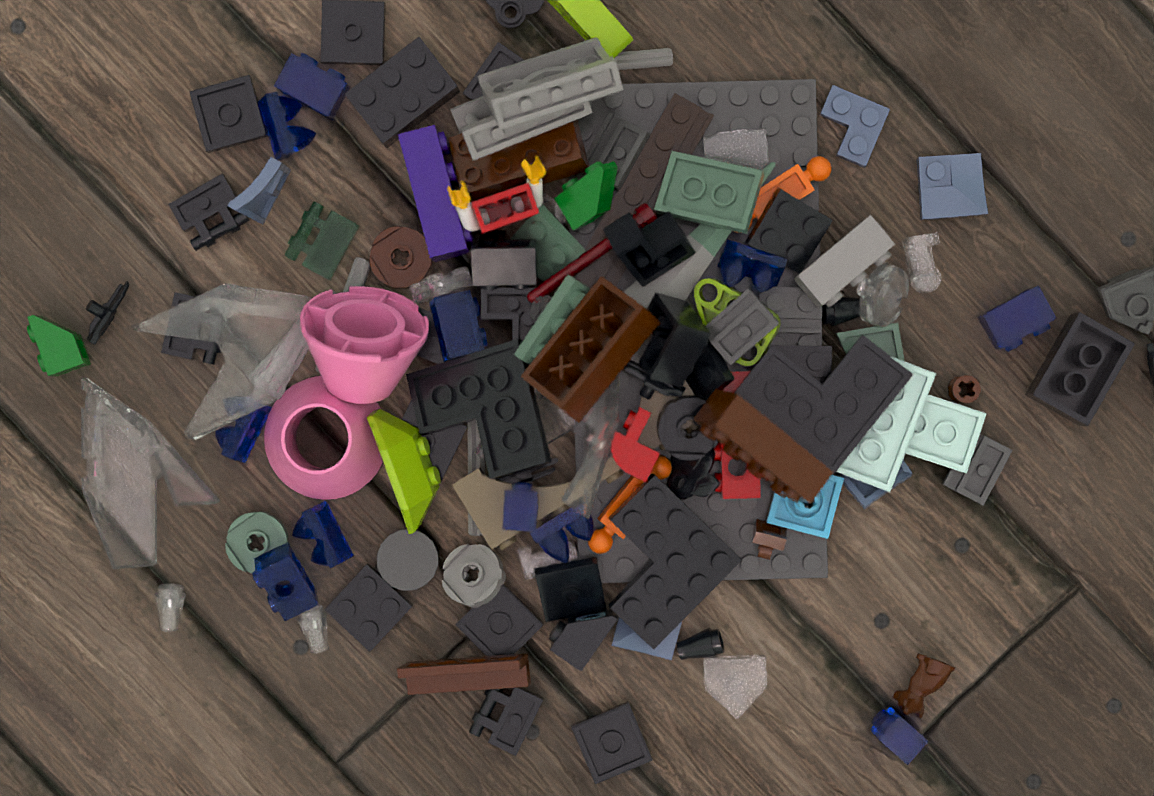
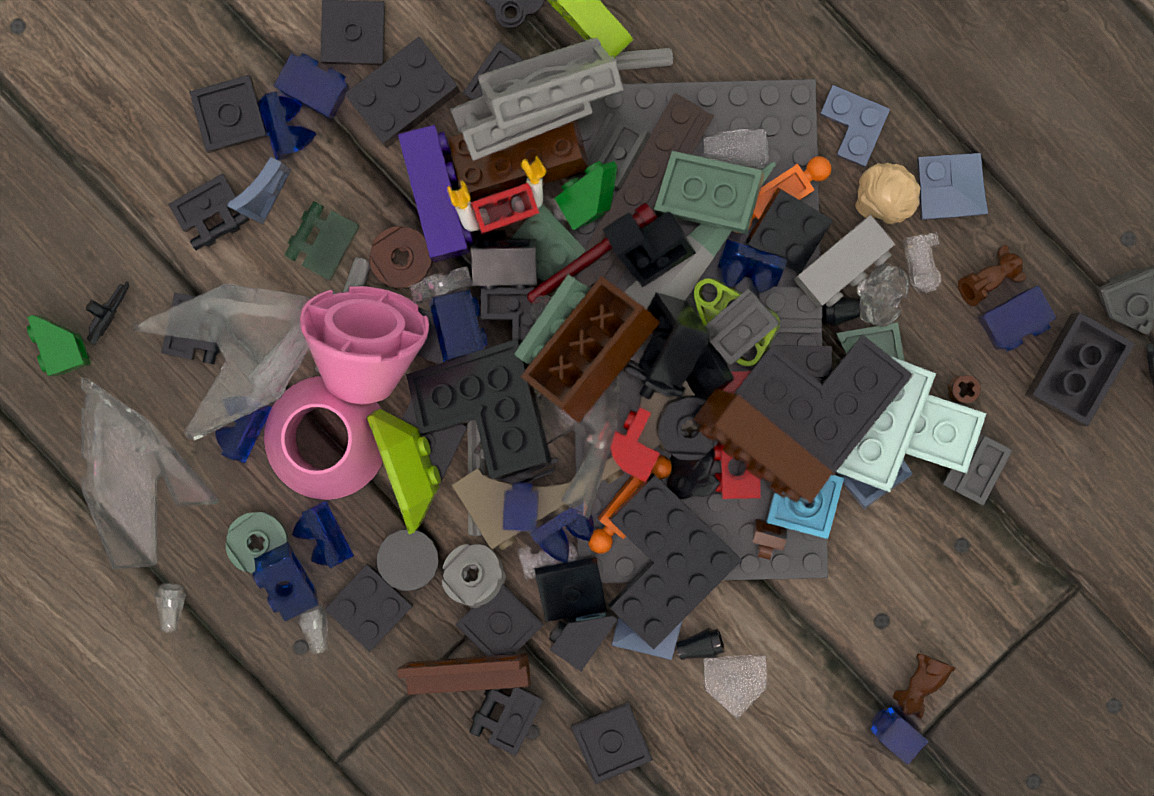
(888, 193): none -> tan hair
(976, 286): none -> reddish brown animal

